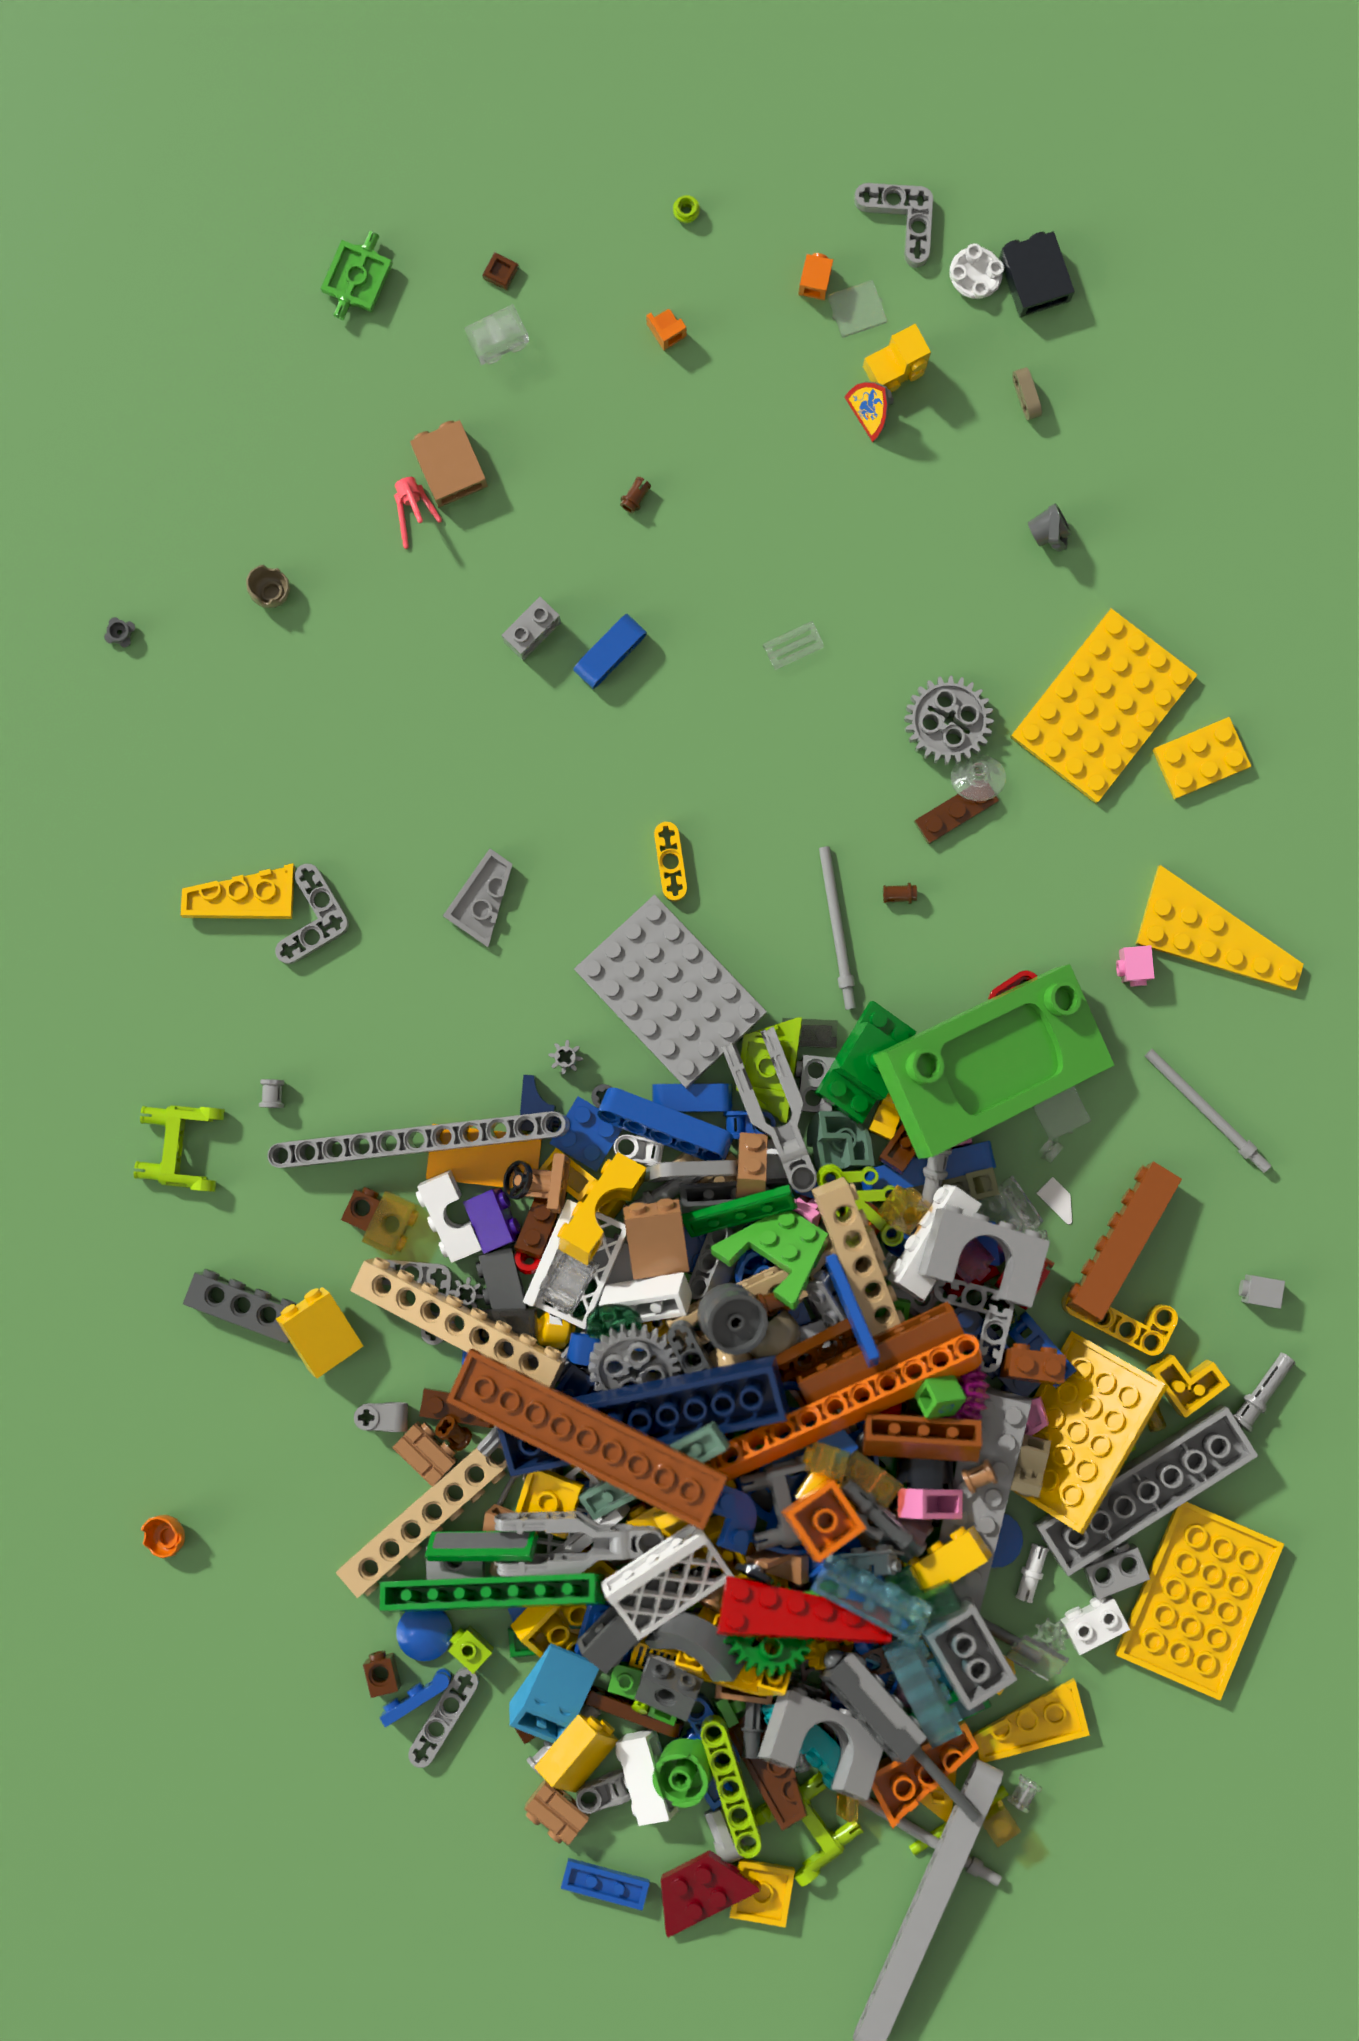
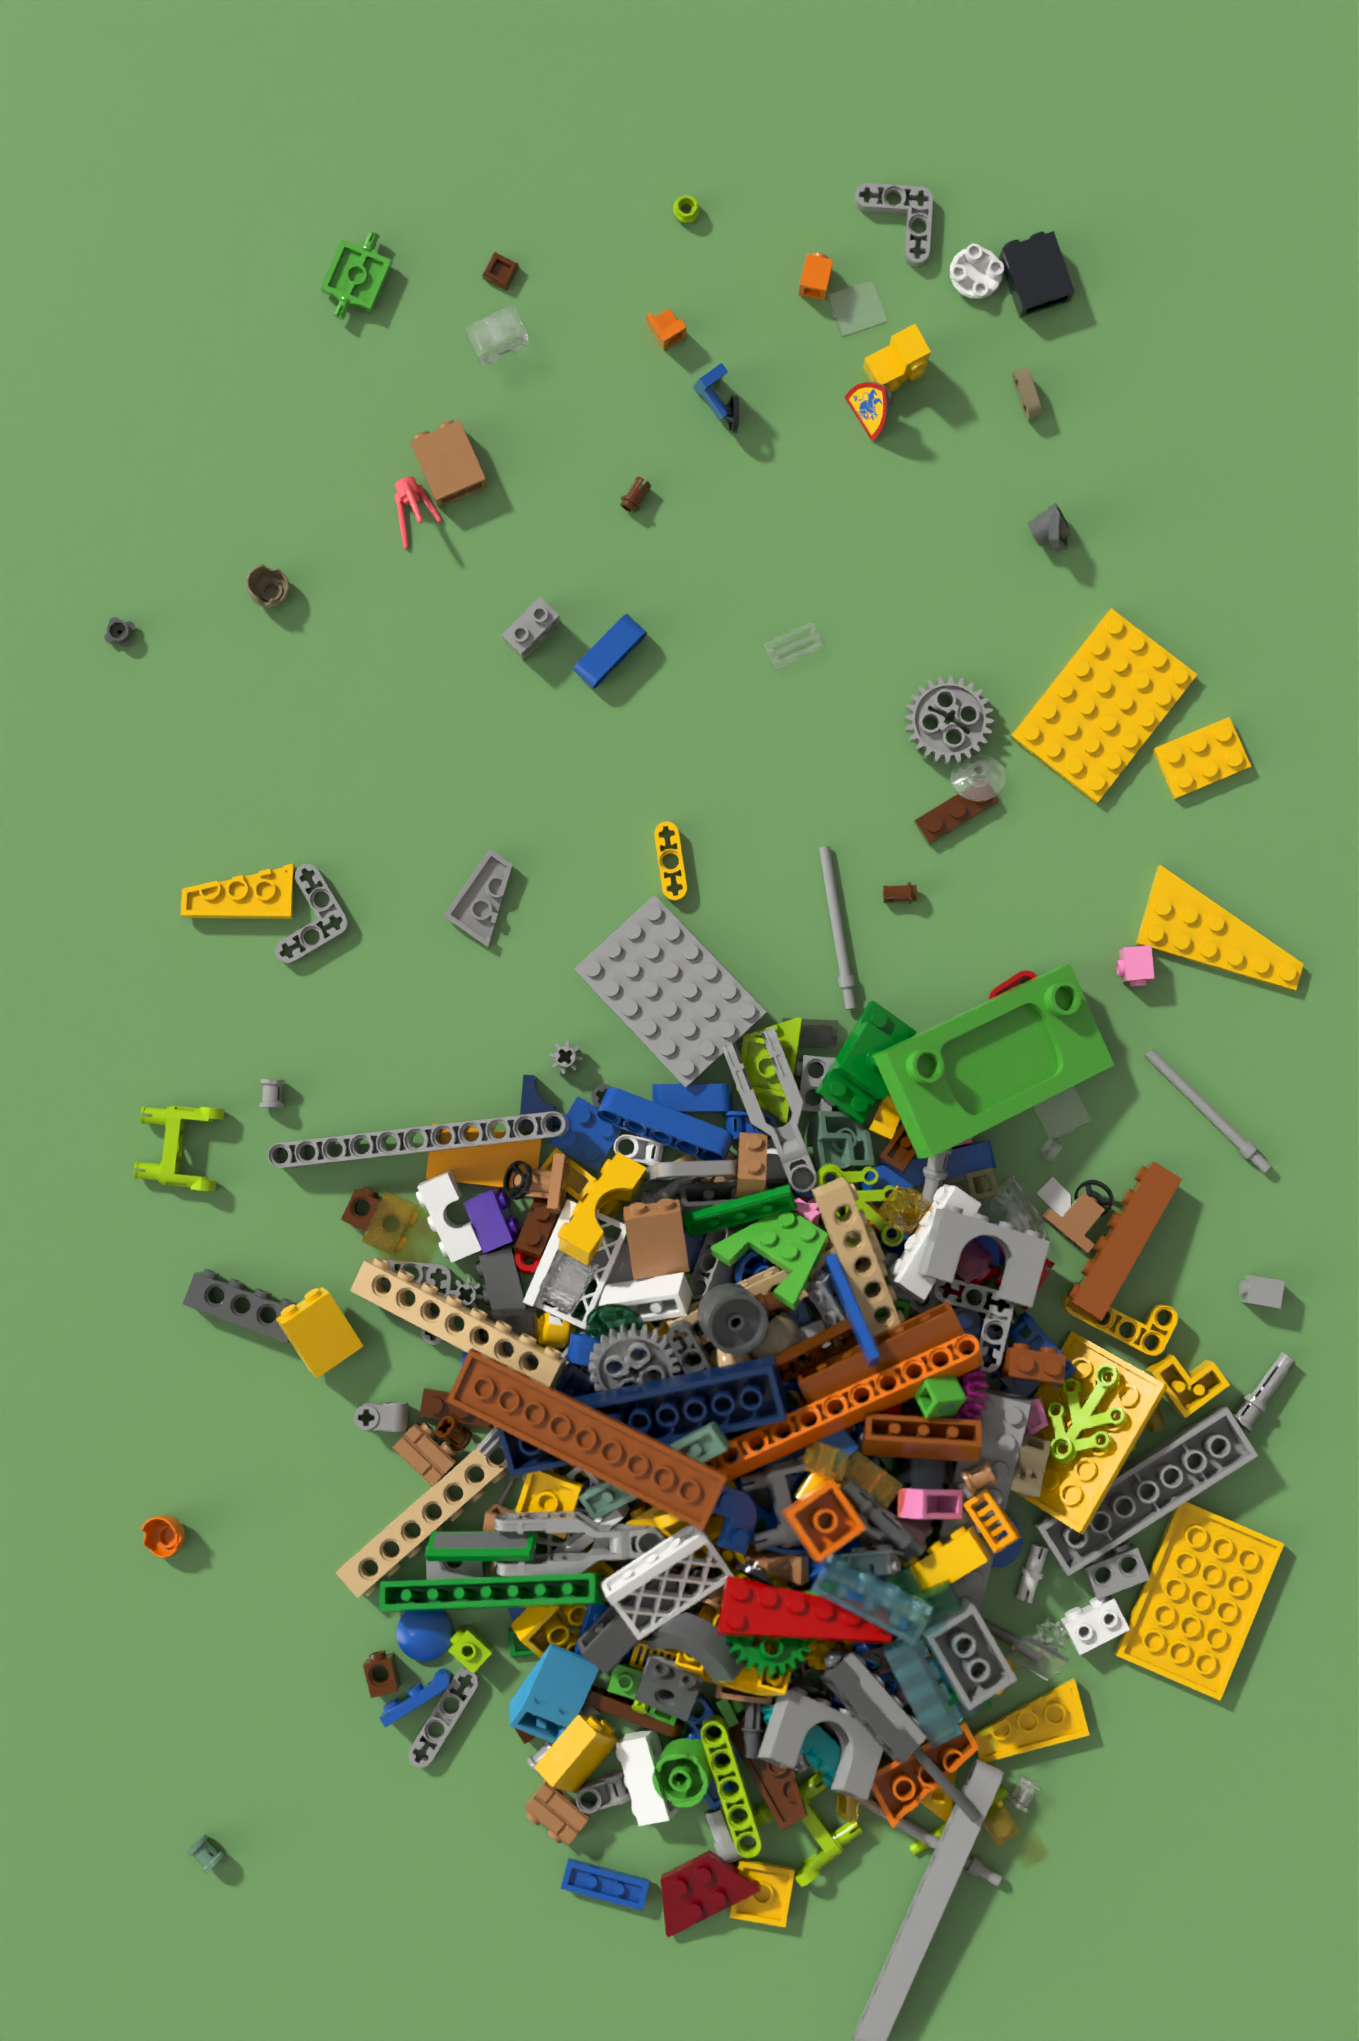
(205, 1853): none -> sand green bush
(727, 412): none -> blue piece
(1007, 1524): none -> light orange slope
(1081, 1215): none -> medium nougat piece
(1083, 1417): none -> lime plant

